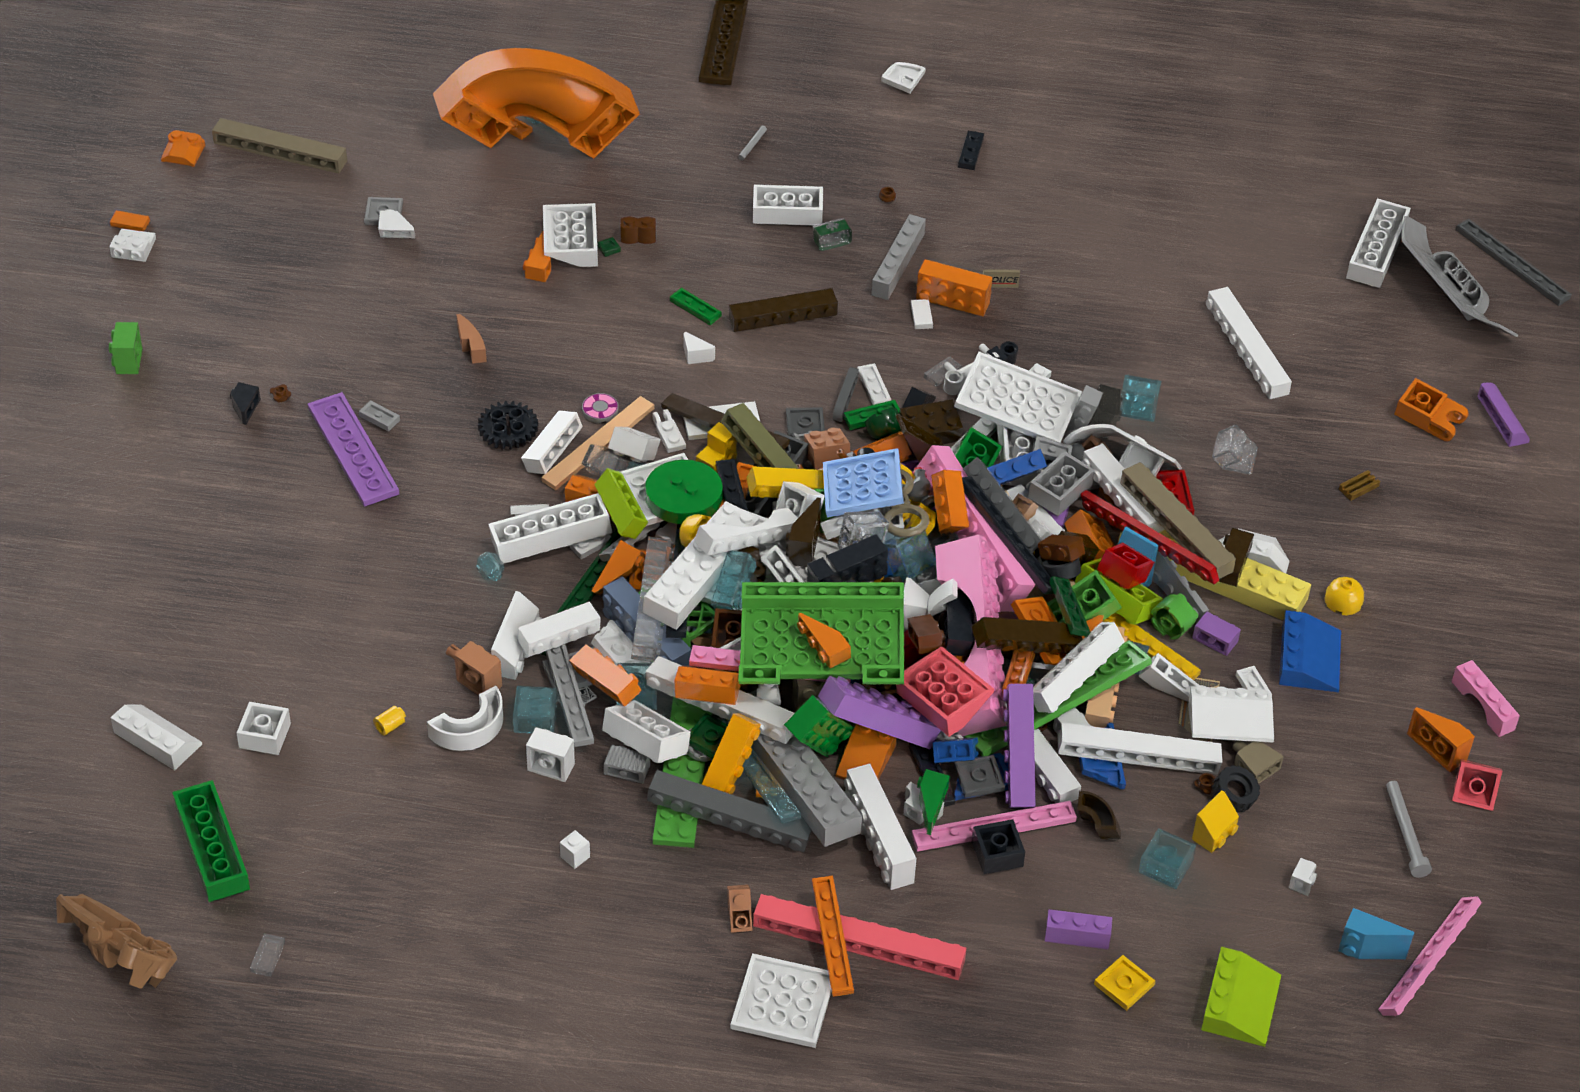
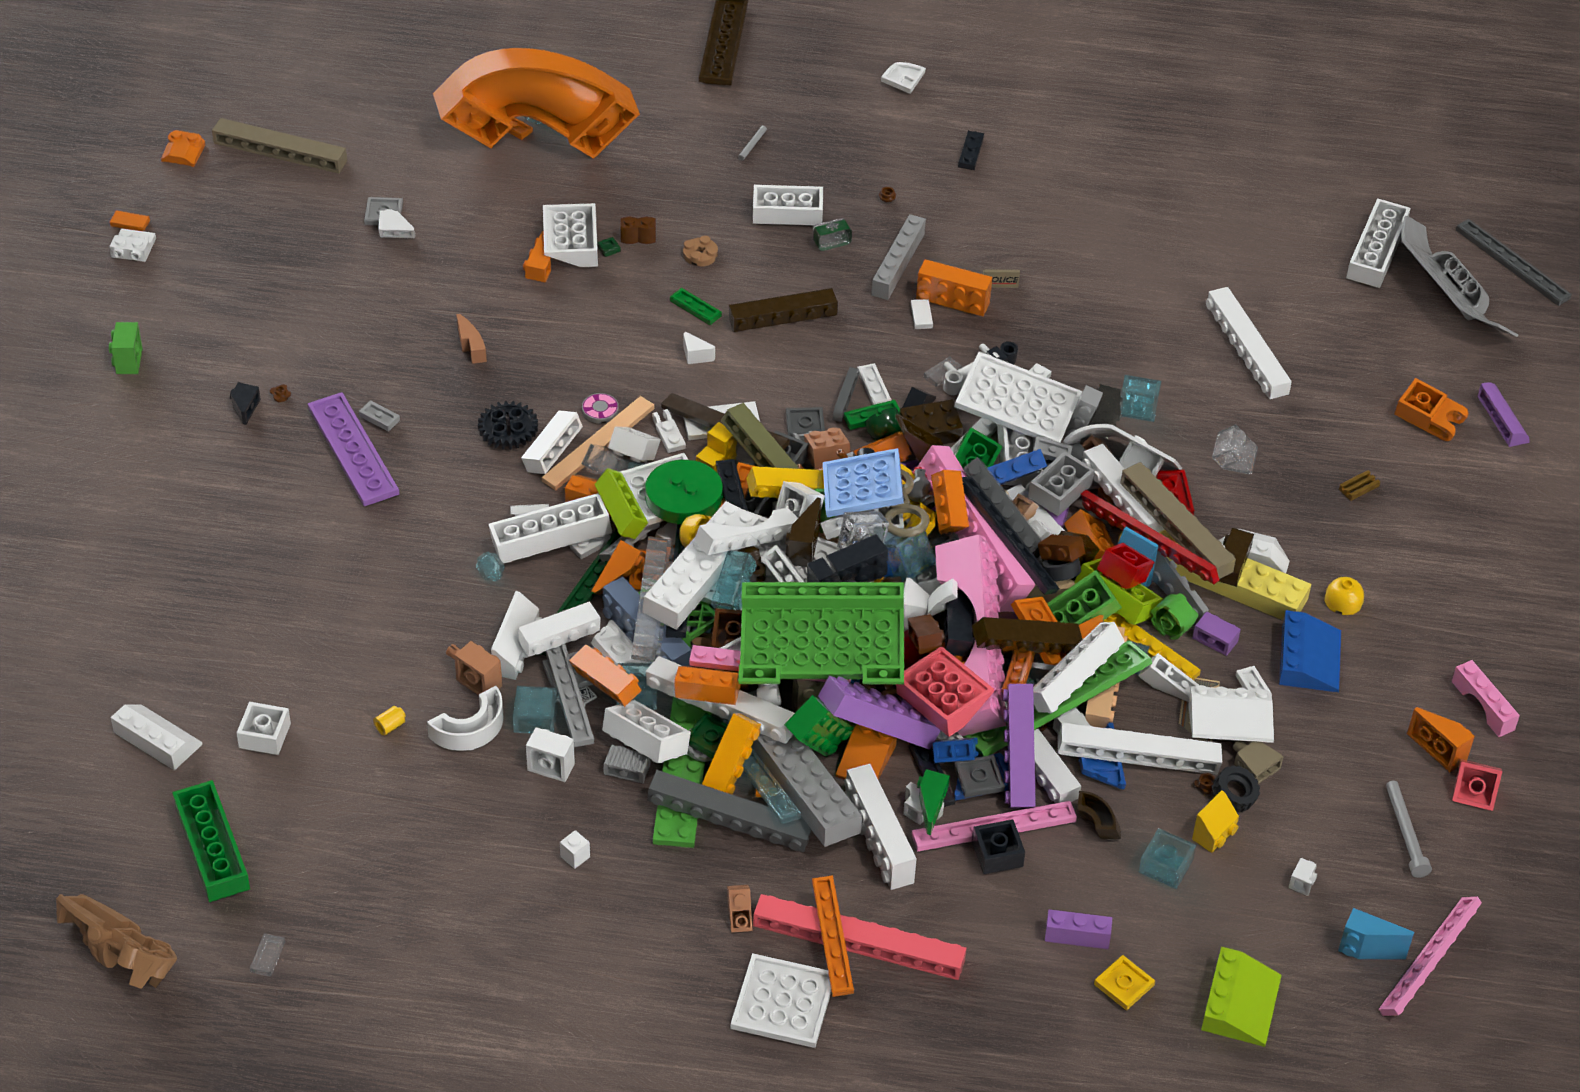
(692, 250): none -> medium nougat plate
(828, 642): orange slope -> none
(1069, 606): dark green tile -> none

